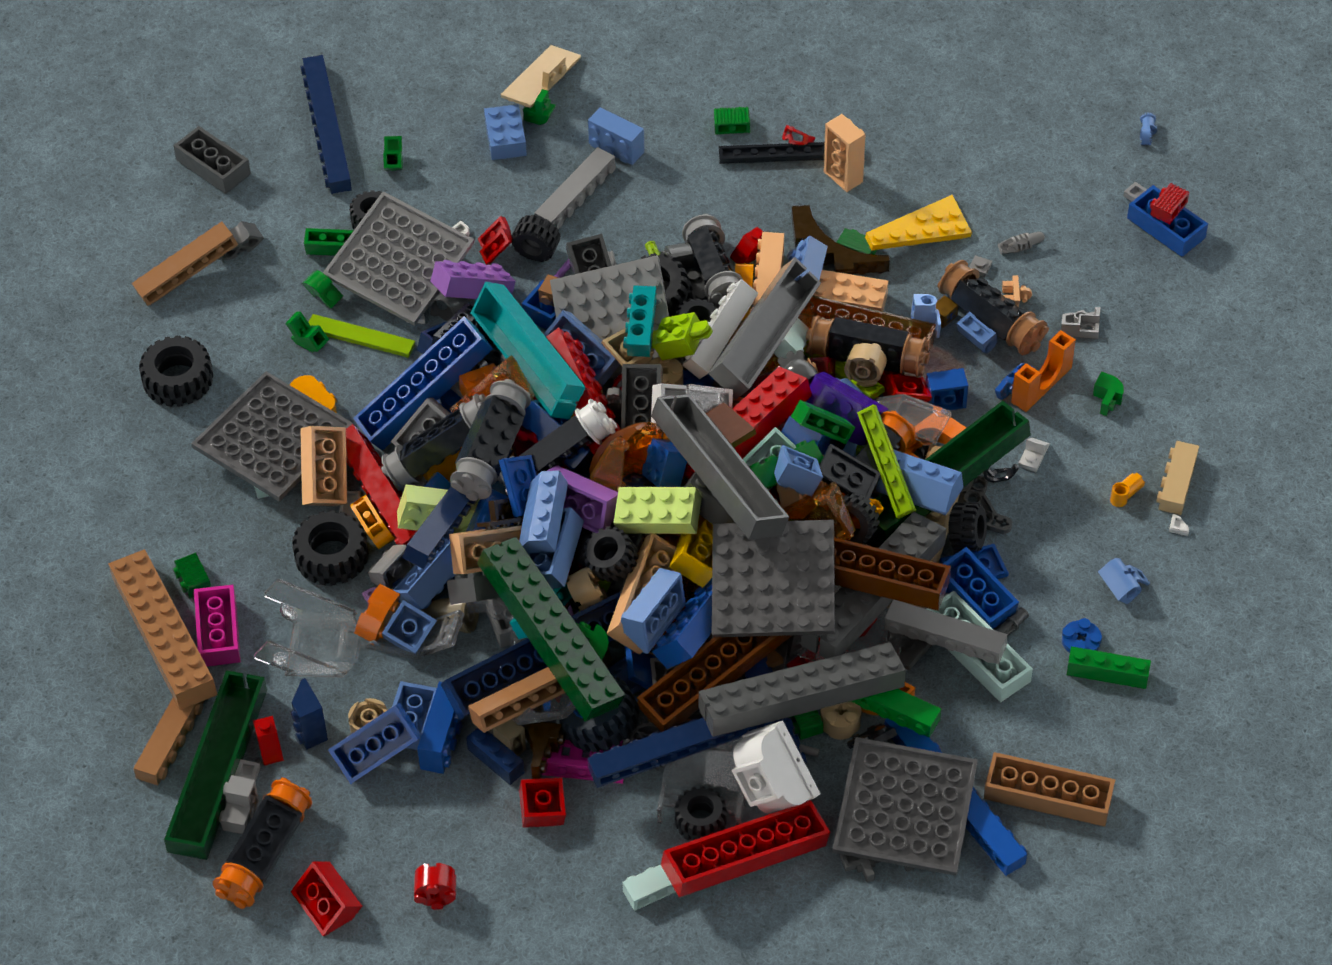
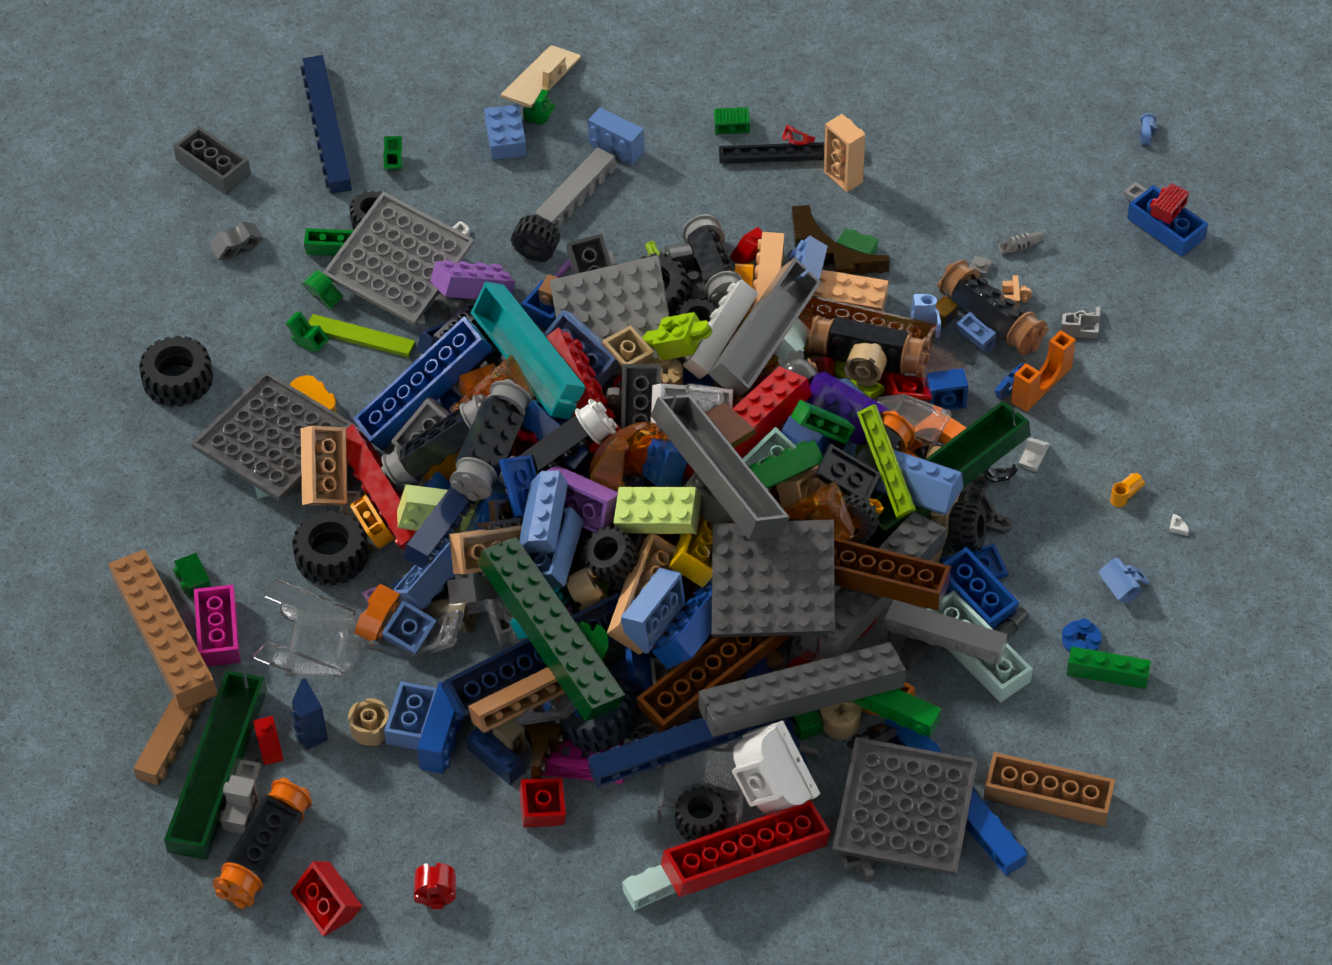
(185, 263): medium nougat brick -> none
(375, 743): blue brick -> none
(390, 567): light grey slope -> none
(495, 240): red slope -> none
(641, 321): teal brick -> none
(797, 471): medium blue slope -> none
(926, 225): yellow wing -> none
(1110, 390): green brick -> none
(1178, 477): tan brick -> none

